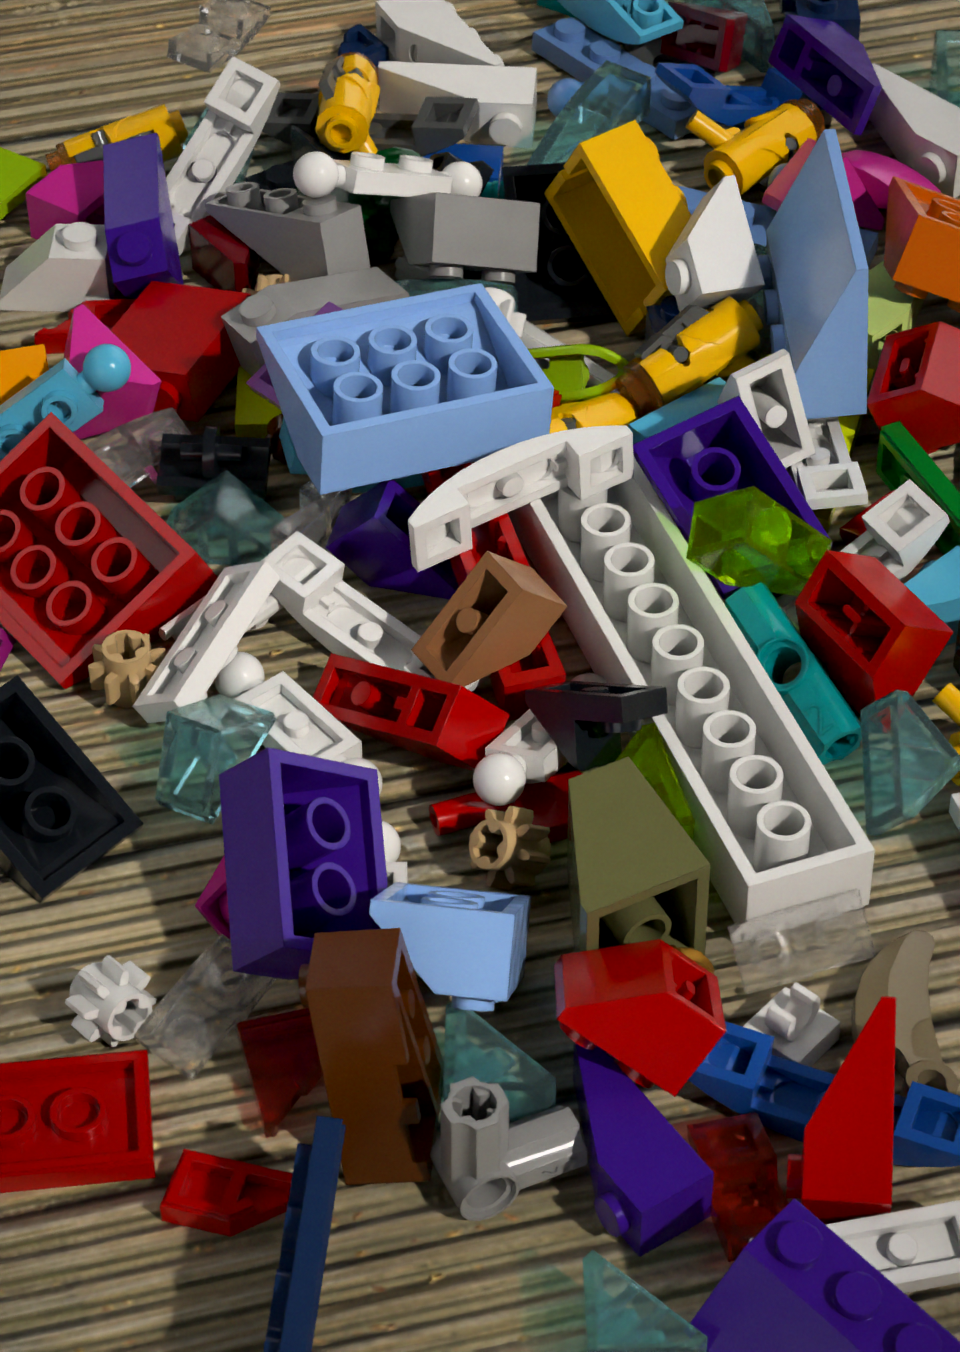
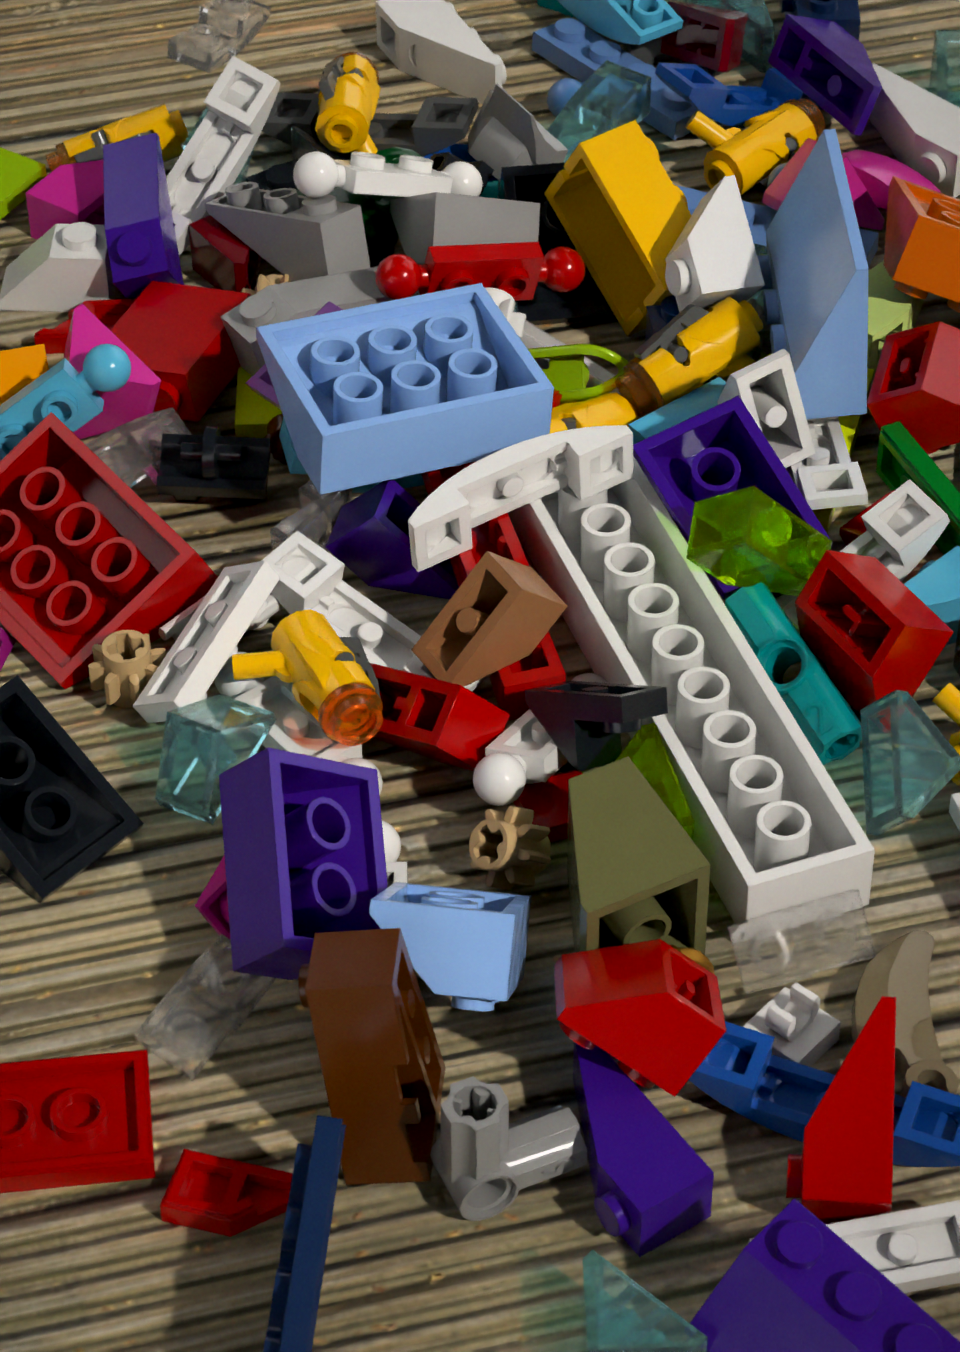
(110, 1000): white gear -> none
(225, 522): clear light blue slope -> none
(279, 1062): clear red tile -> none
(327, 675): none -> yellow piece
(363, 41): dark blue tile -> none
(462, 813): red arm -> none
(483, 1052): clear light blue slope -> none
(502, 266): none -> red plate
(503, 94): white slope -> none
(510, 135): none -> light grey slope
(744, 1179): clear red slope -> none

